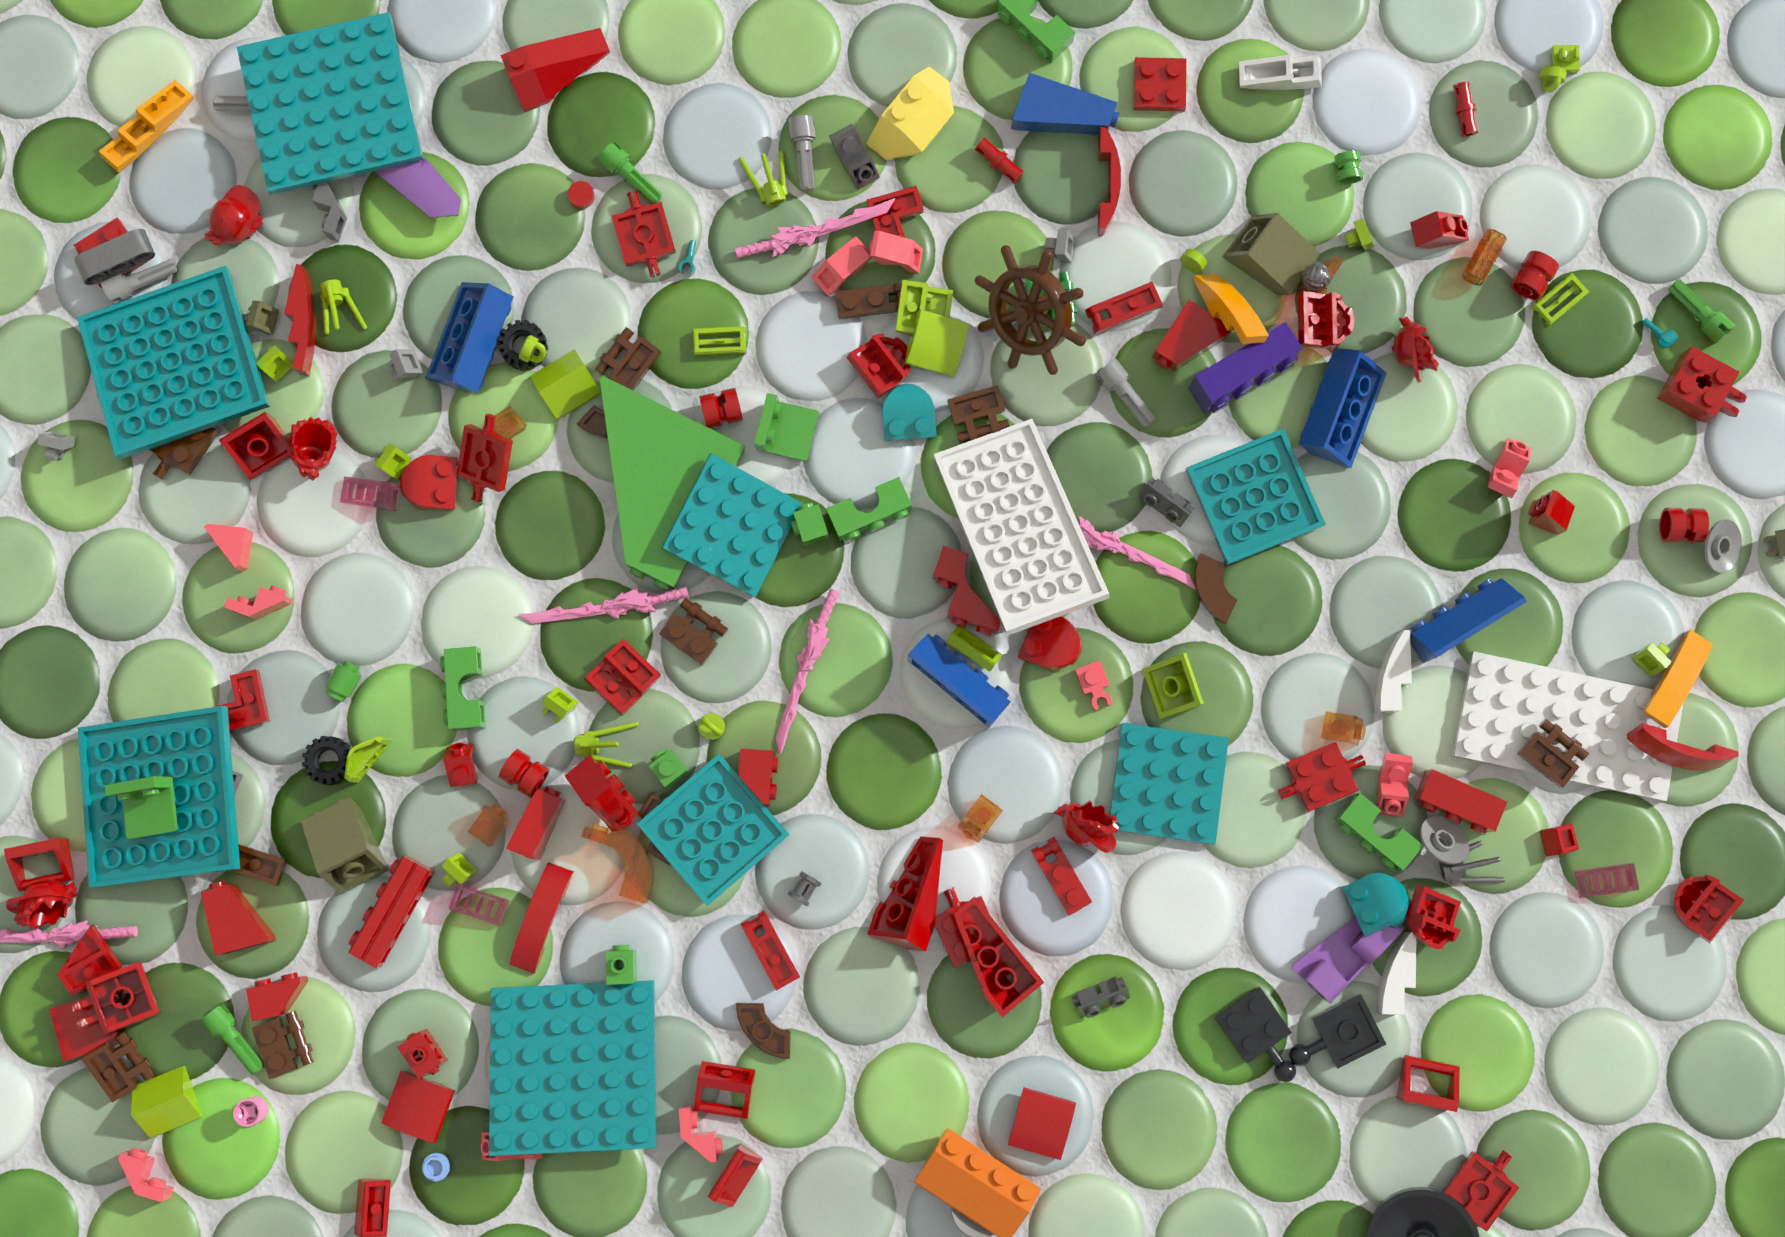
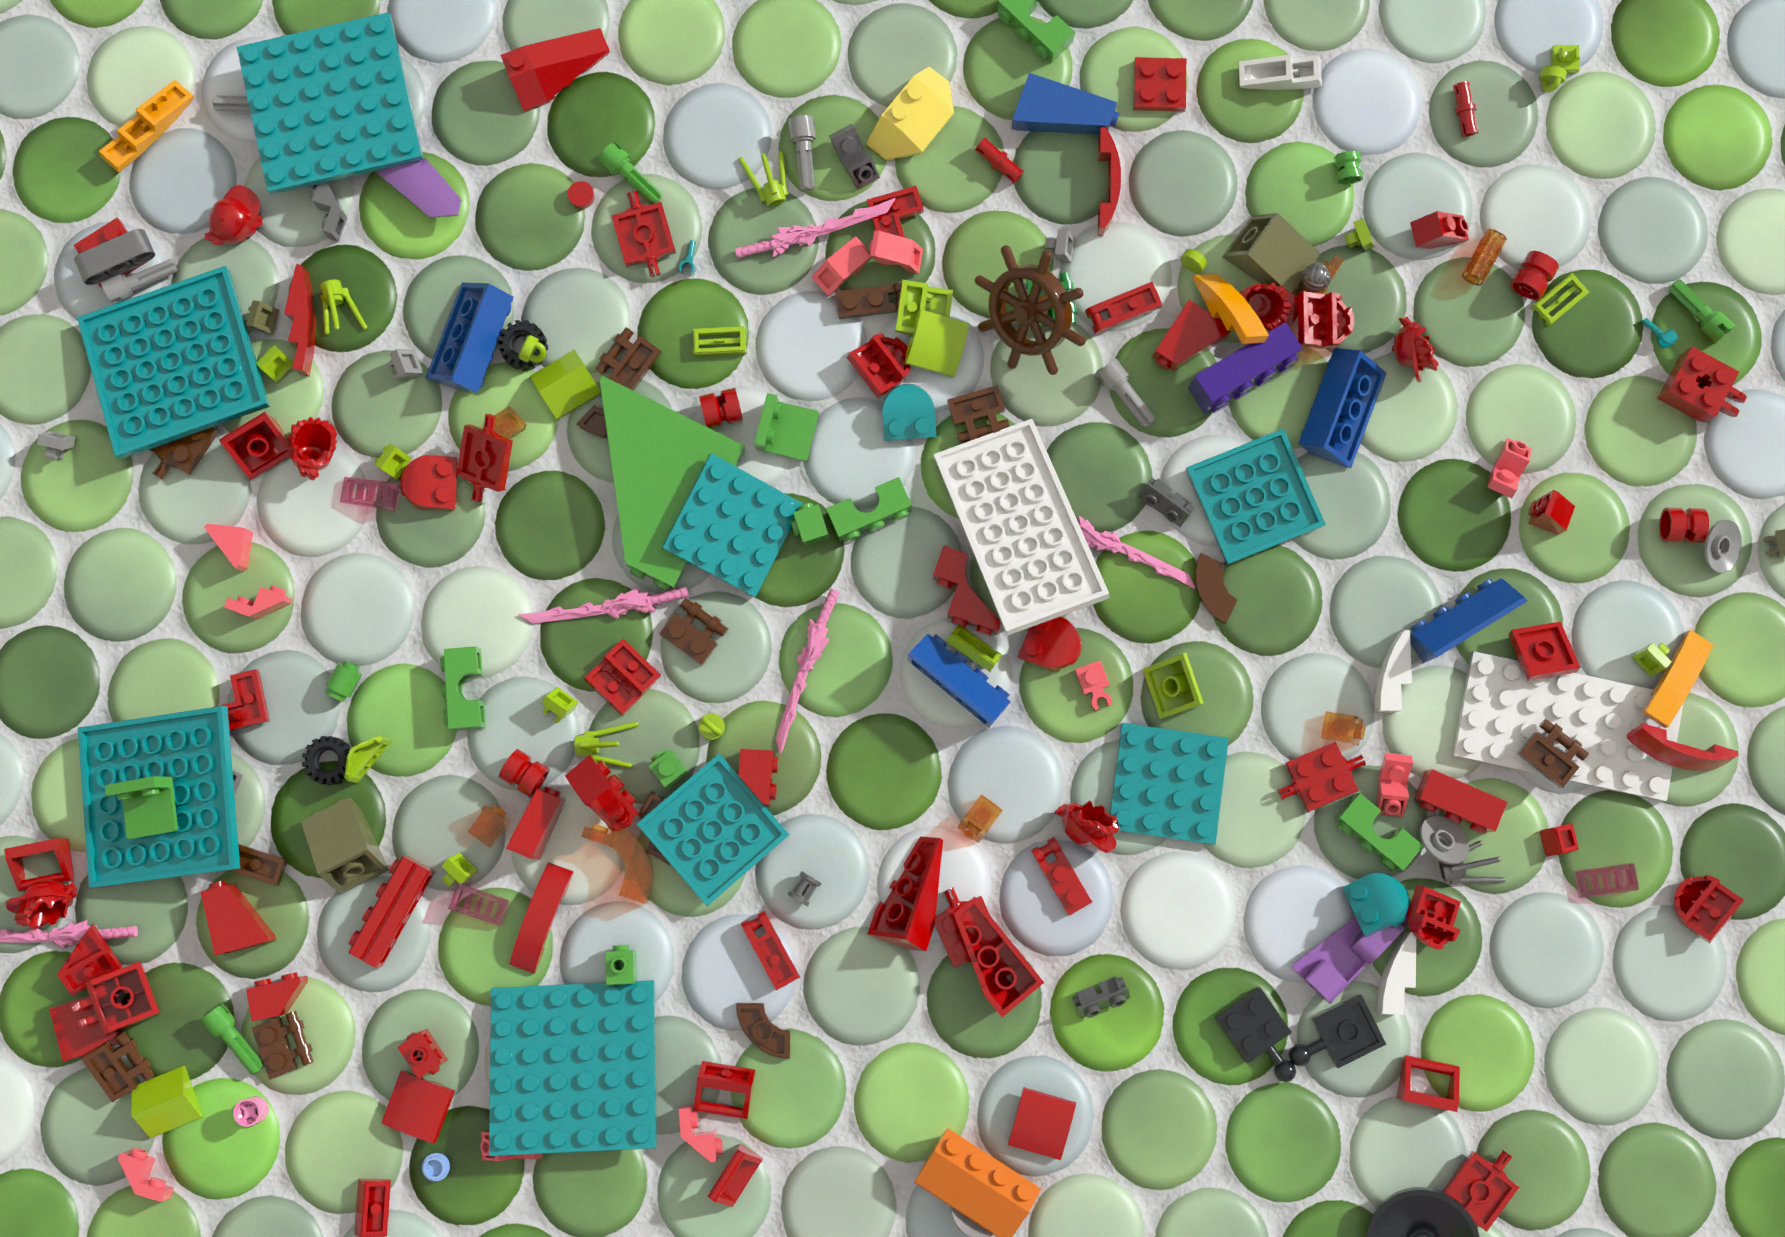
(460, 764): red bracket -> none
(1272, 304): none -> red hair
(1544, 651): none -> red plate

